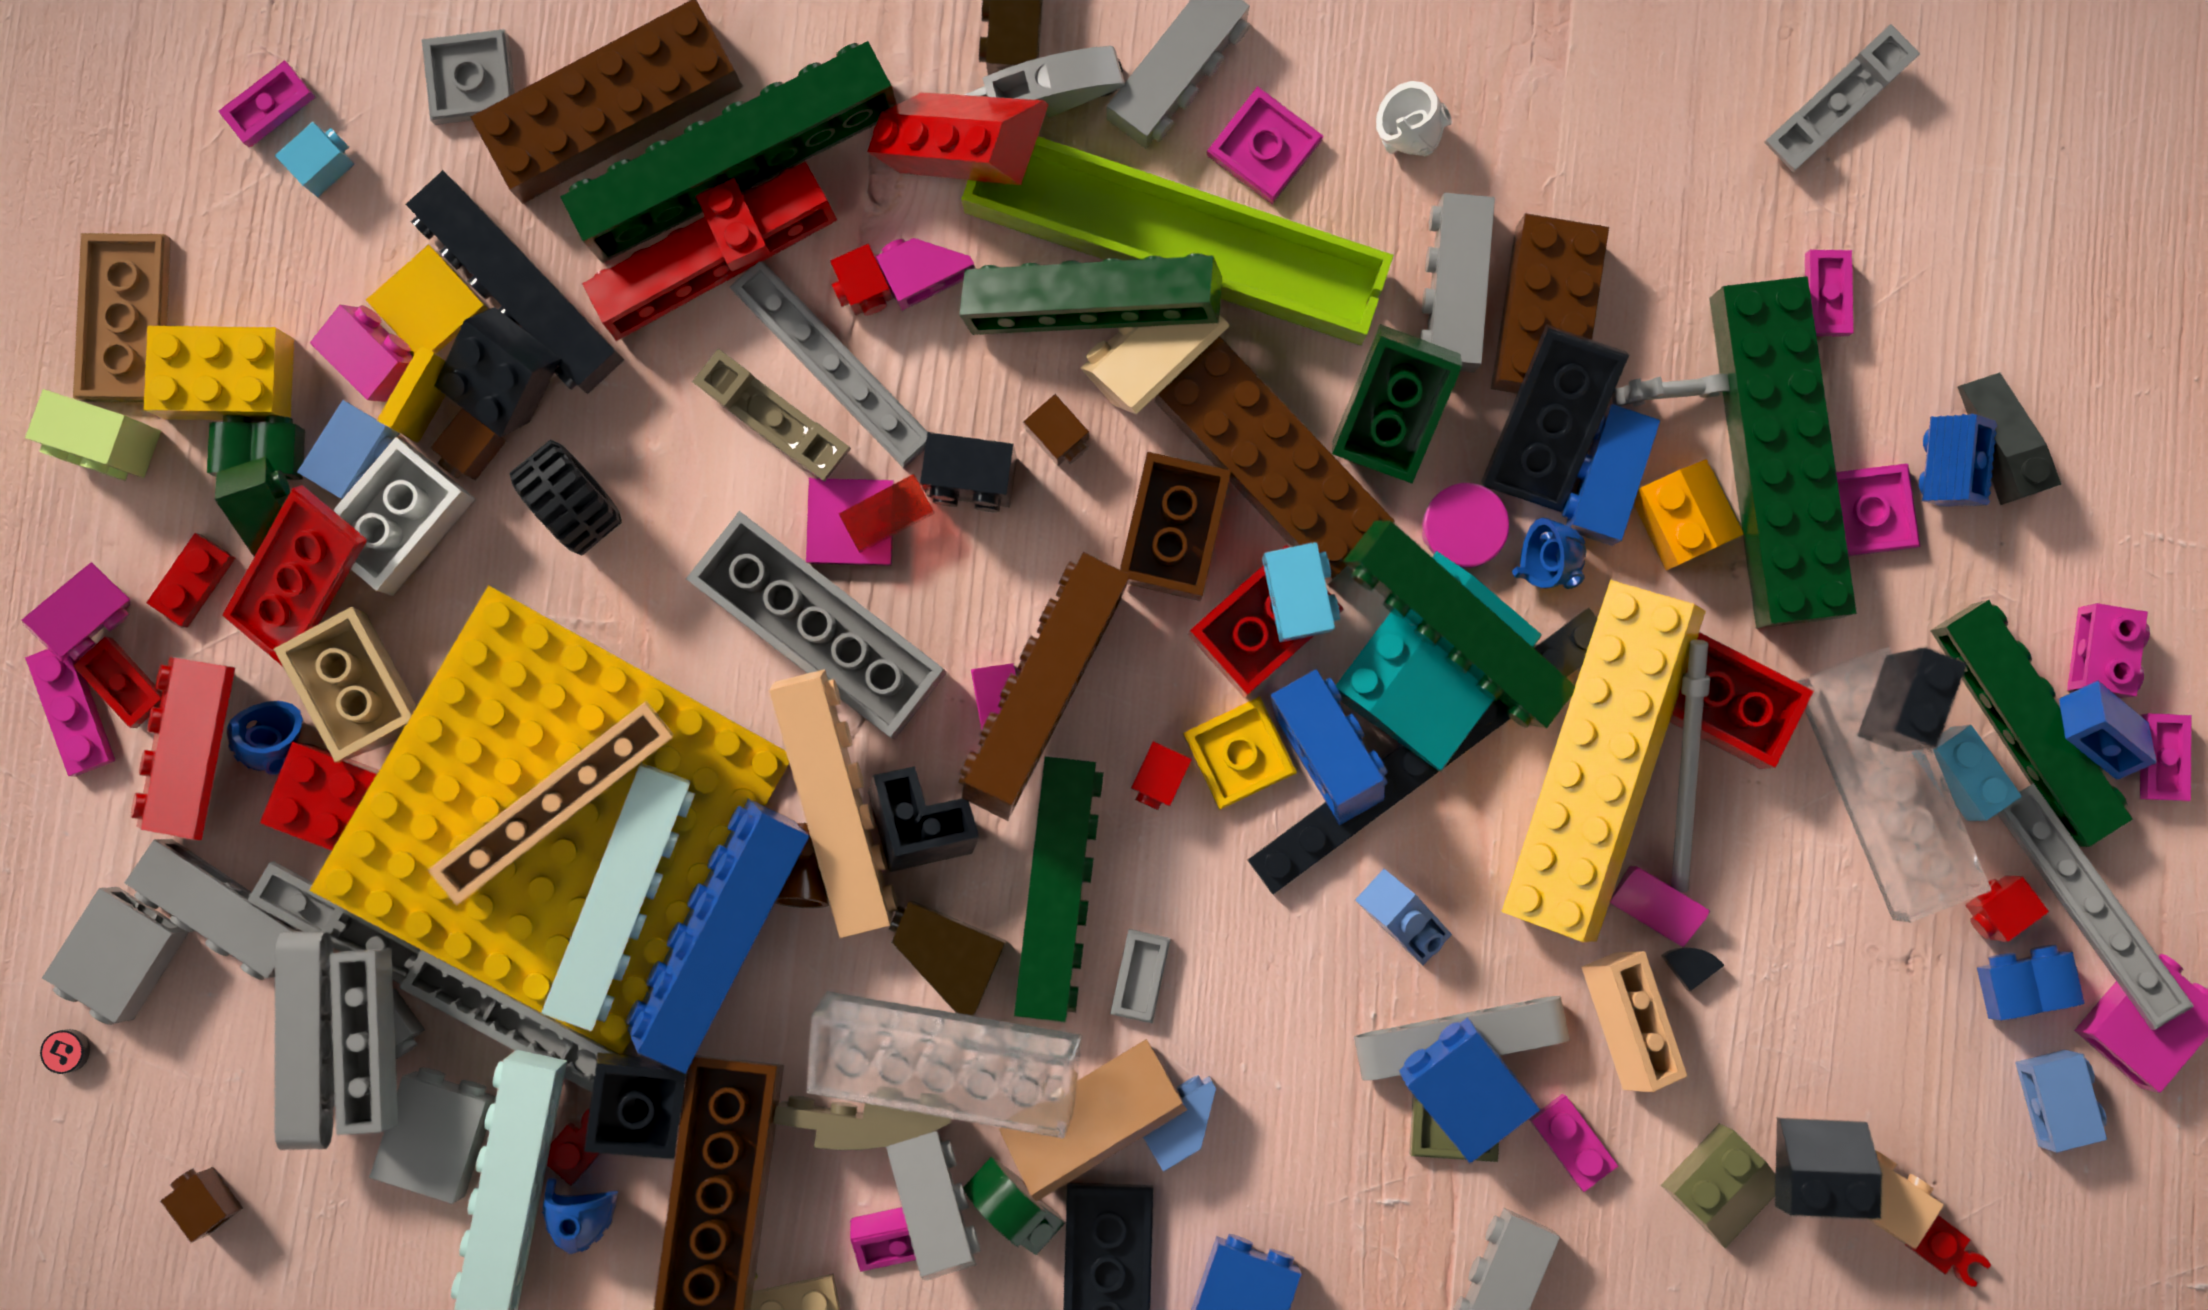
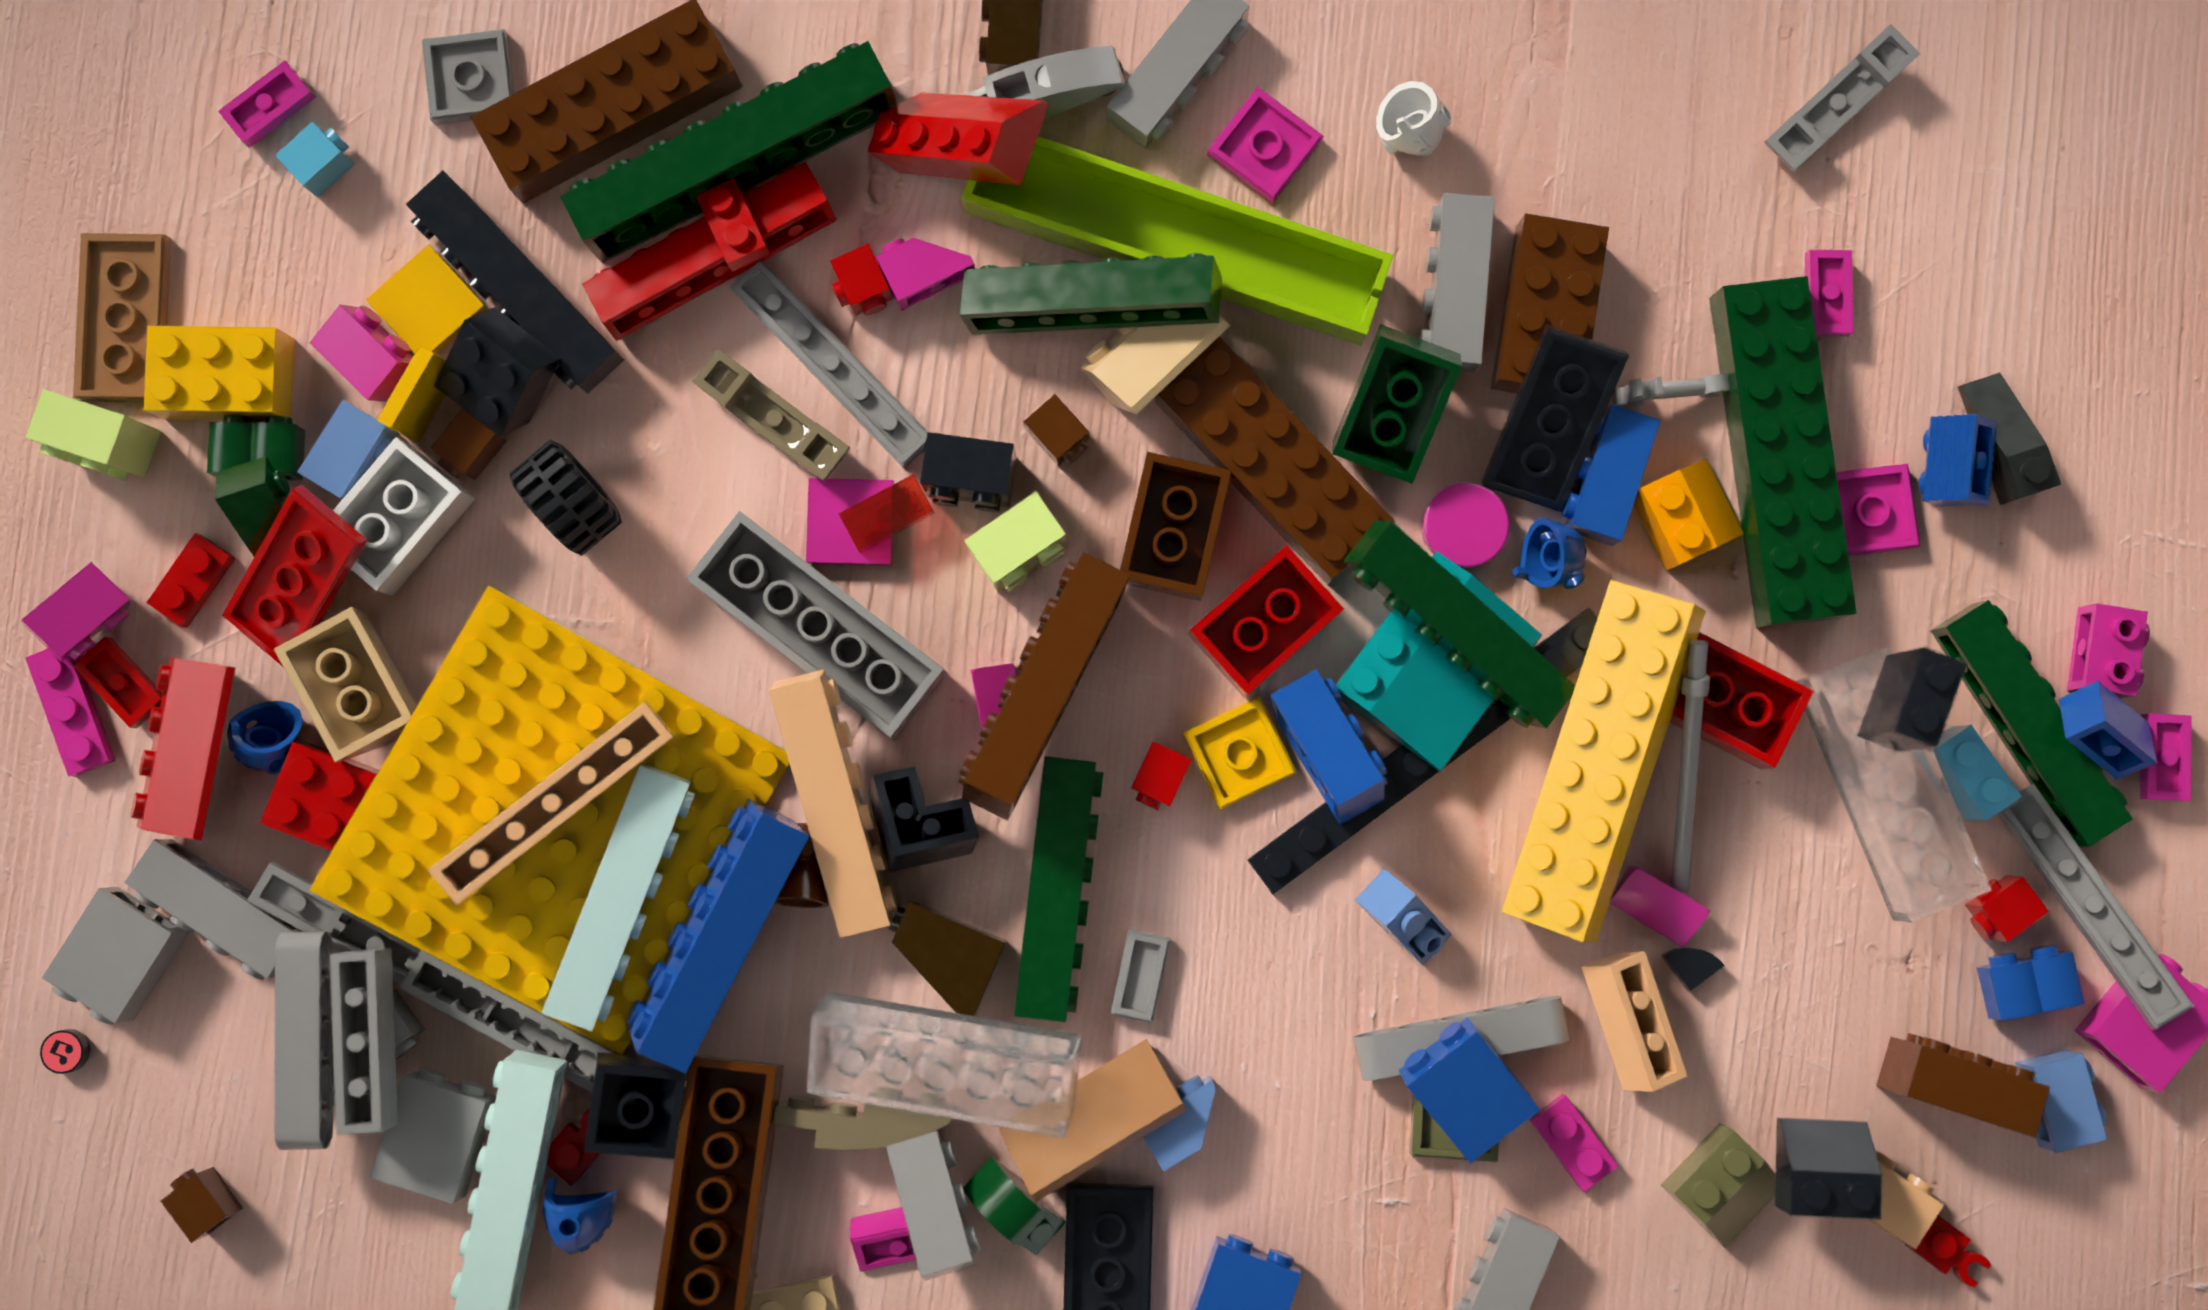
(1018, 543): none -> yellowish green brick
(1300, 592): medium azure brick -> none
(1964, 1083): none -> reddish brown brick

